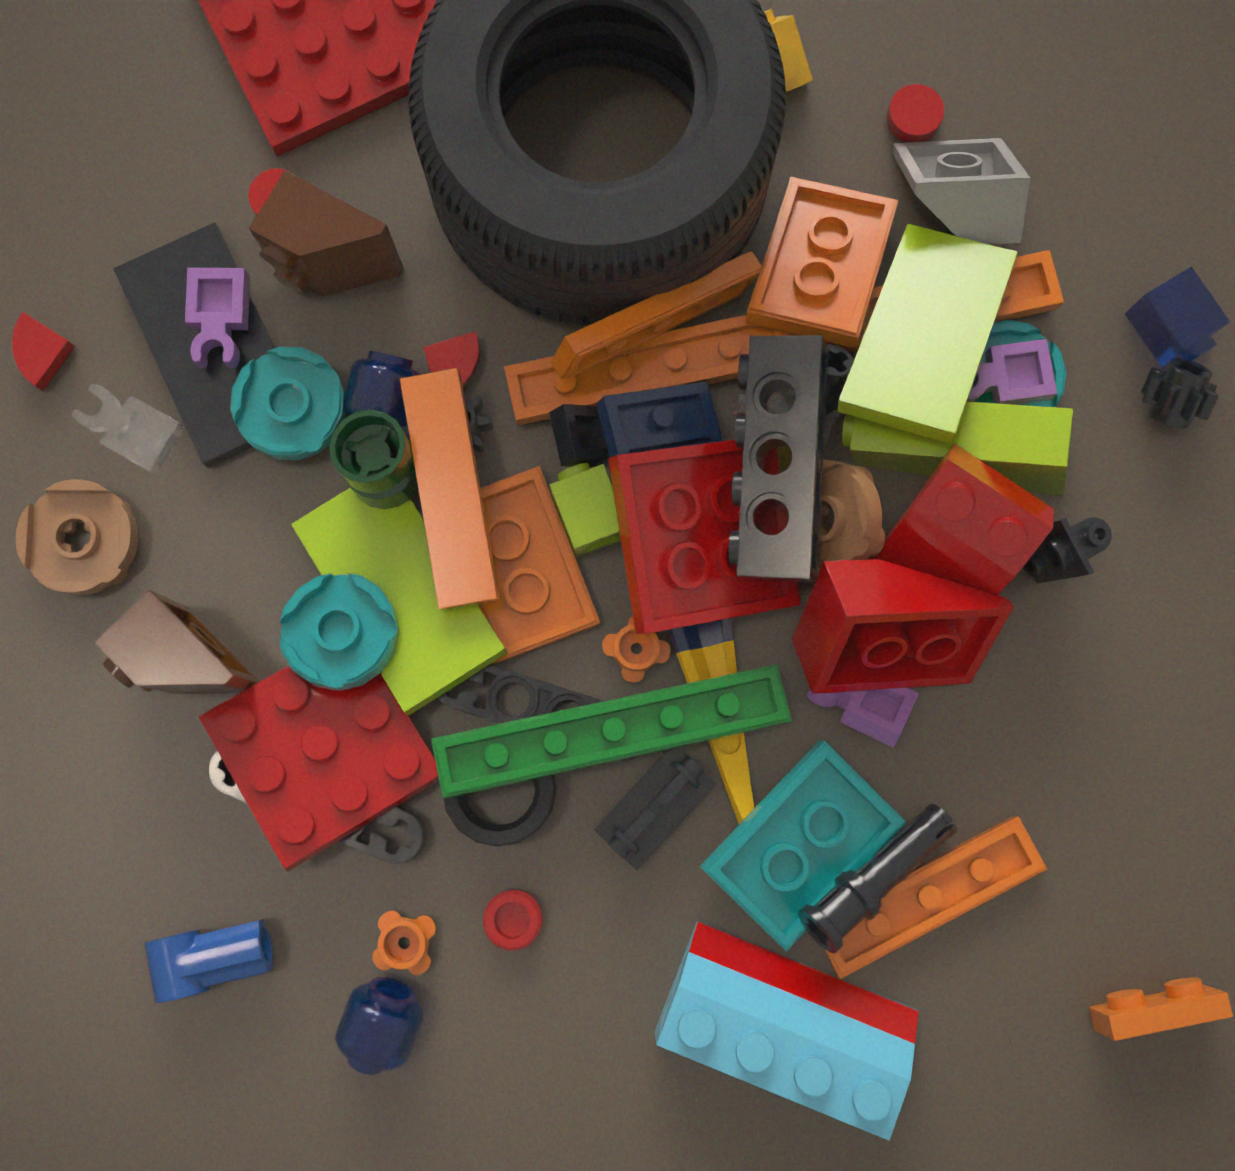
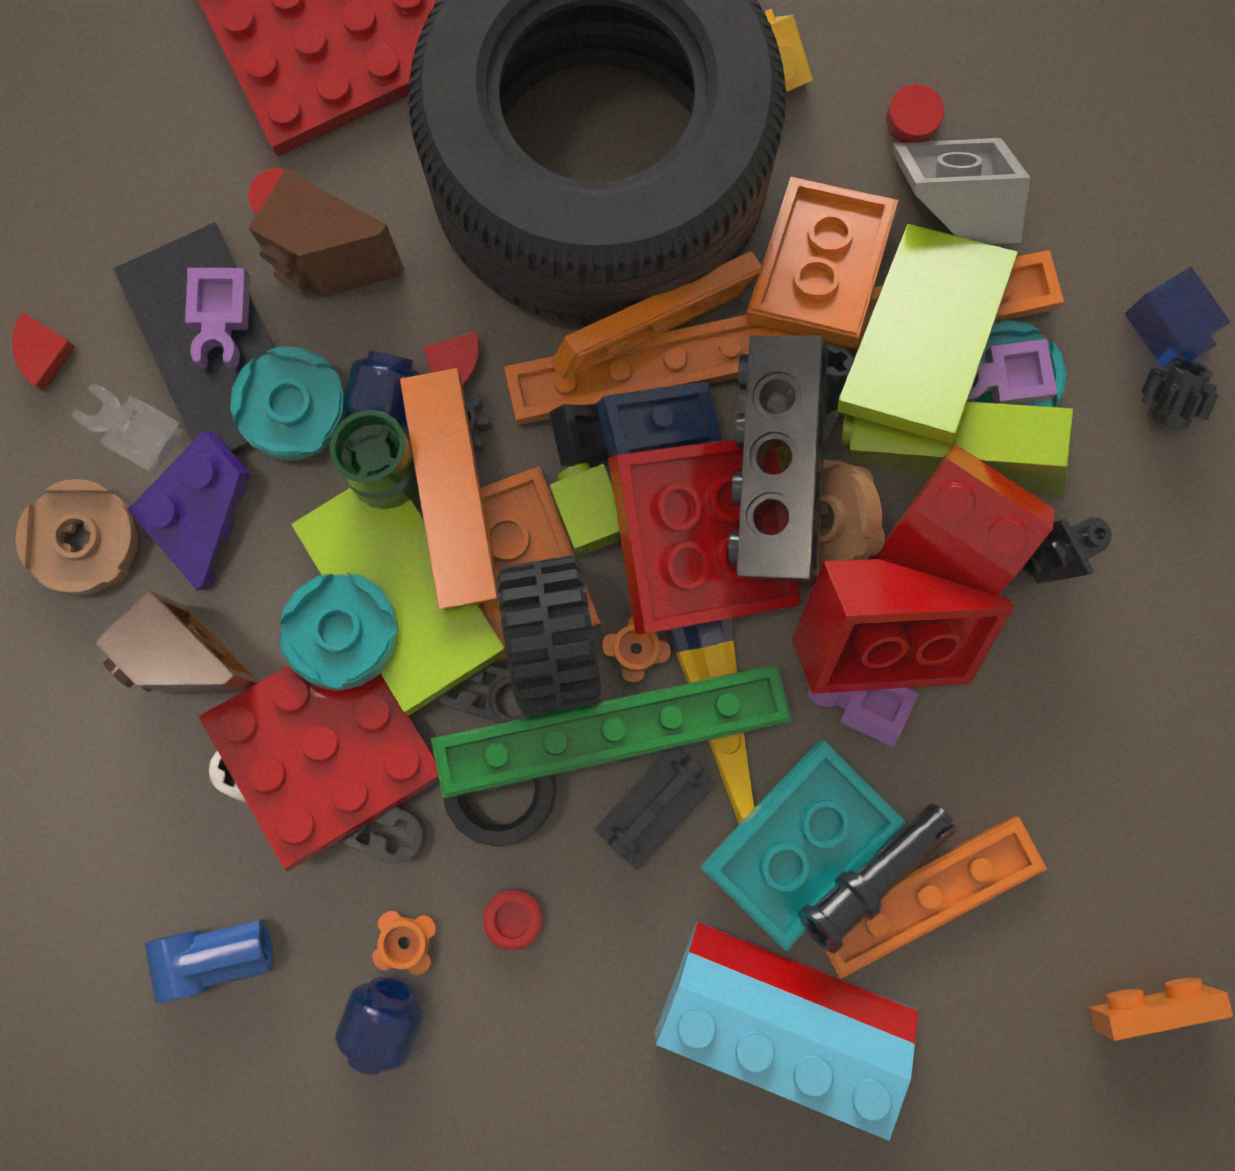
(194, 506): none -> dark purple wing
(548, 635): none -> black tyre

